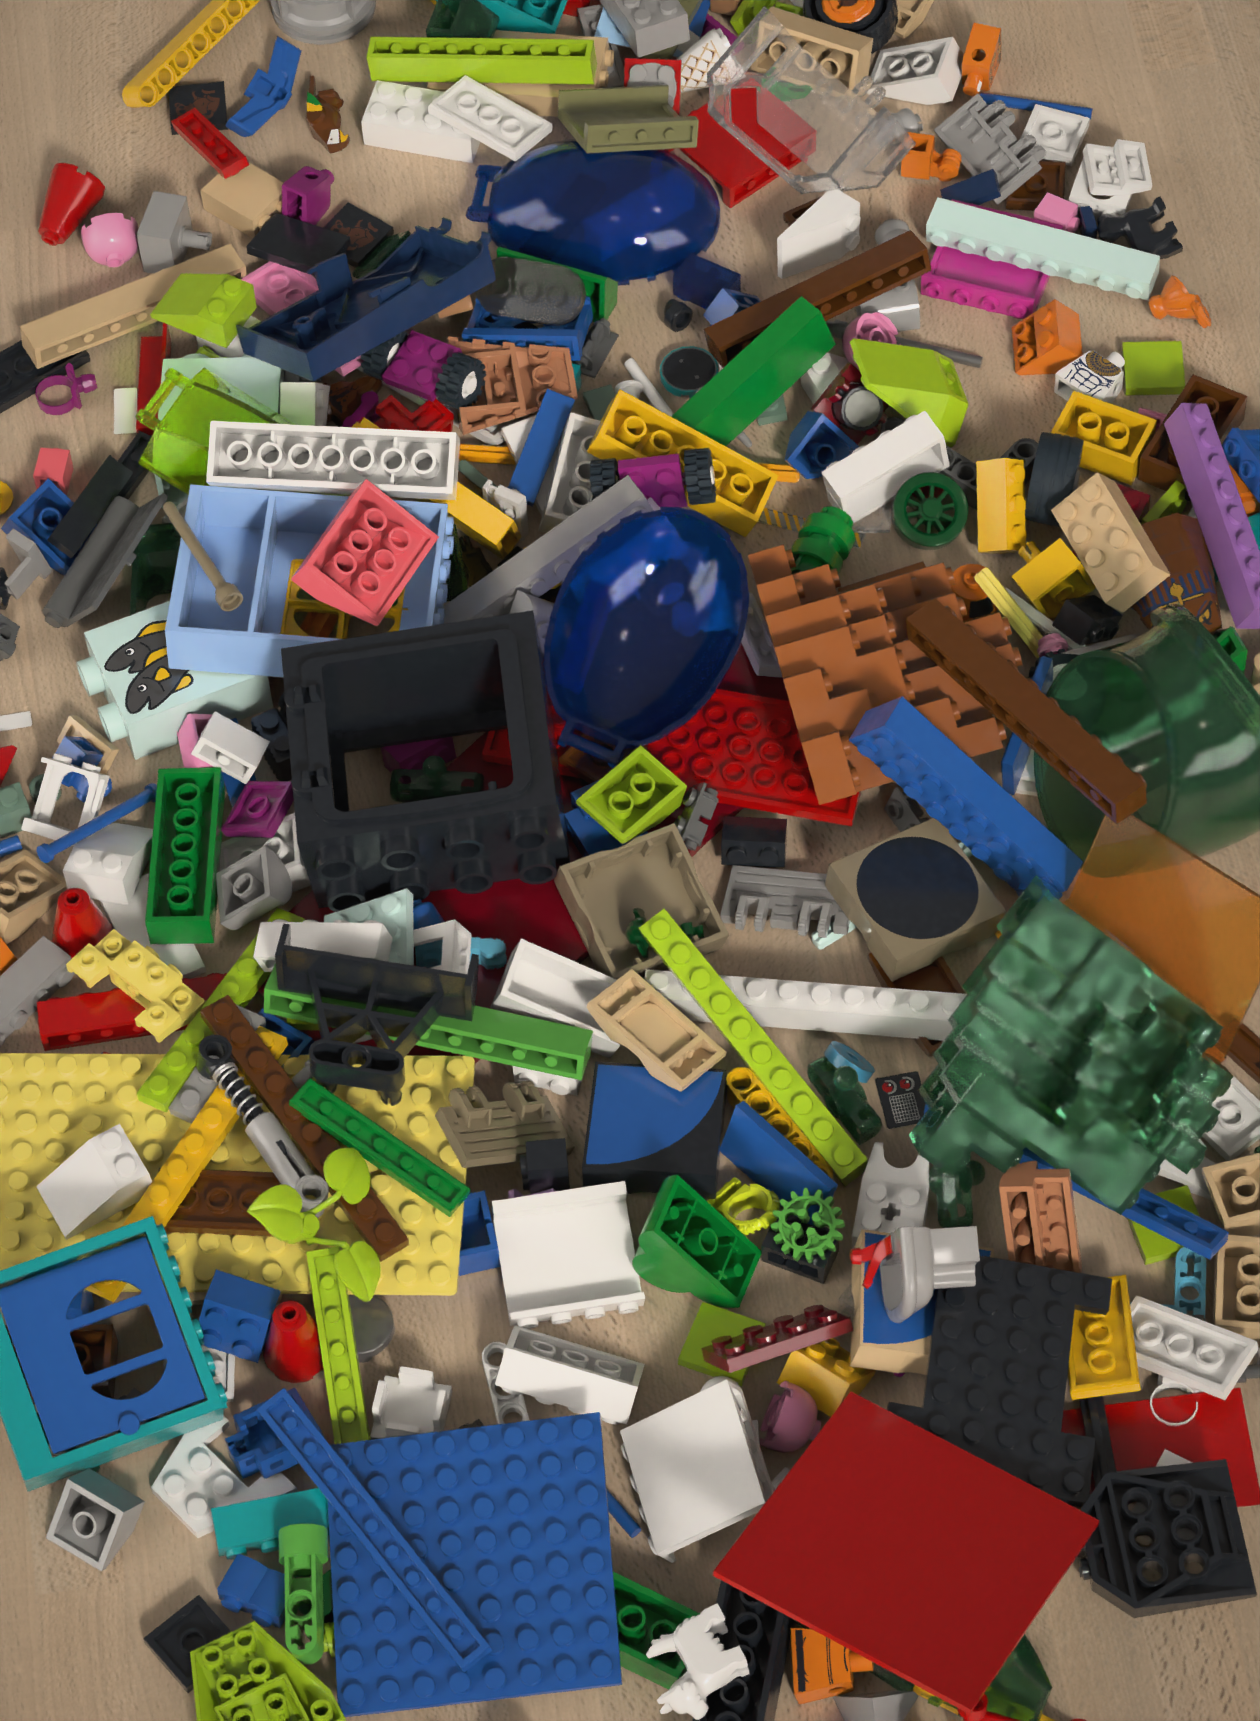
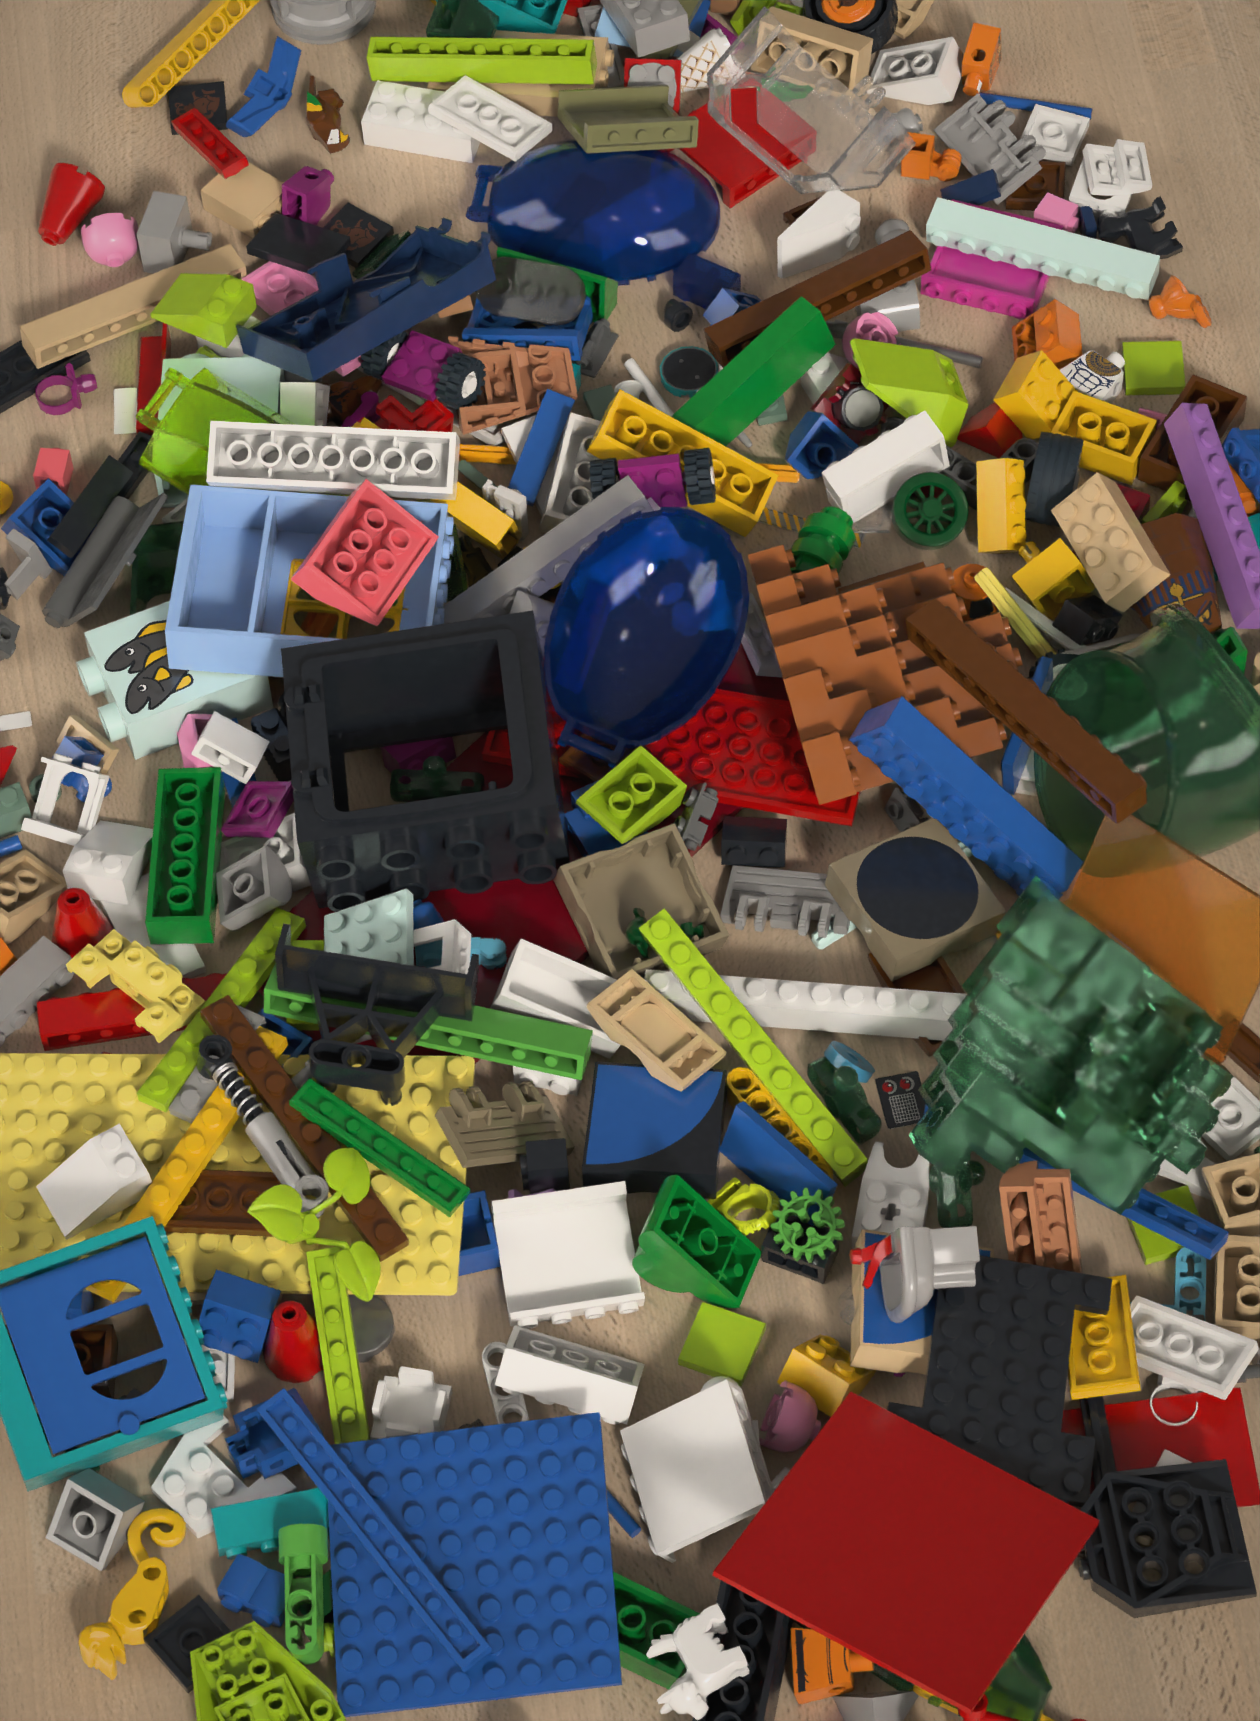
(47, 851): blue bar -> none
(139, 1601): none -> yellow animal
(227, 594): dark tan piece -> none
(341, 937): white brick -> none
(782, 1337): dark red plate -> none
(990, 431): none -> red slope
(1034, 394): none -> yellow brick
(1051, 642): bright pink plate -> none

